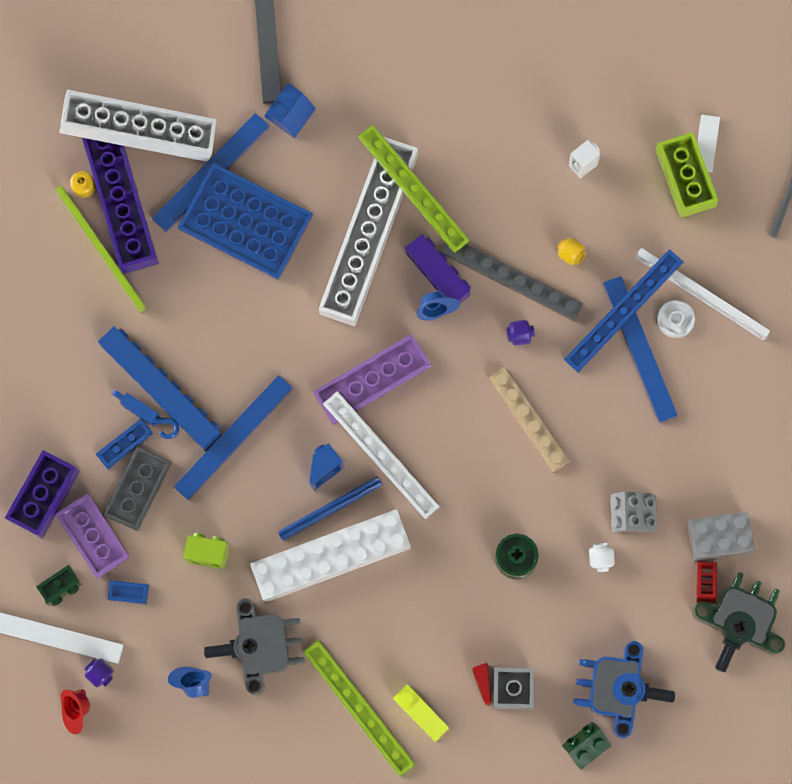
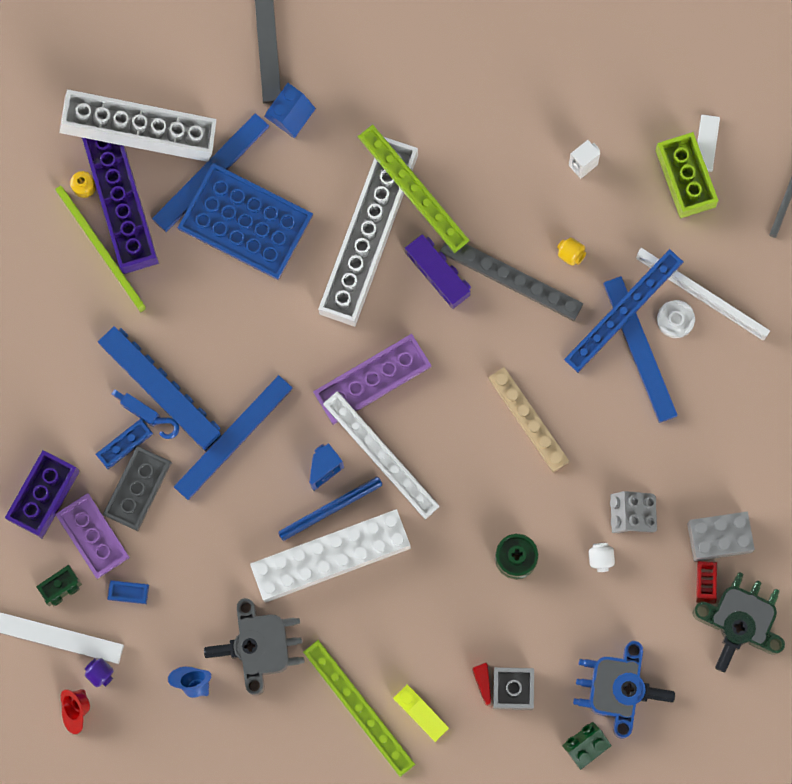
(206, 551): lime brick -> none
(436, 305): blue piece -> none
(520, 332): dark purple head -> none

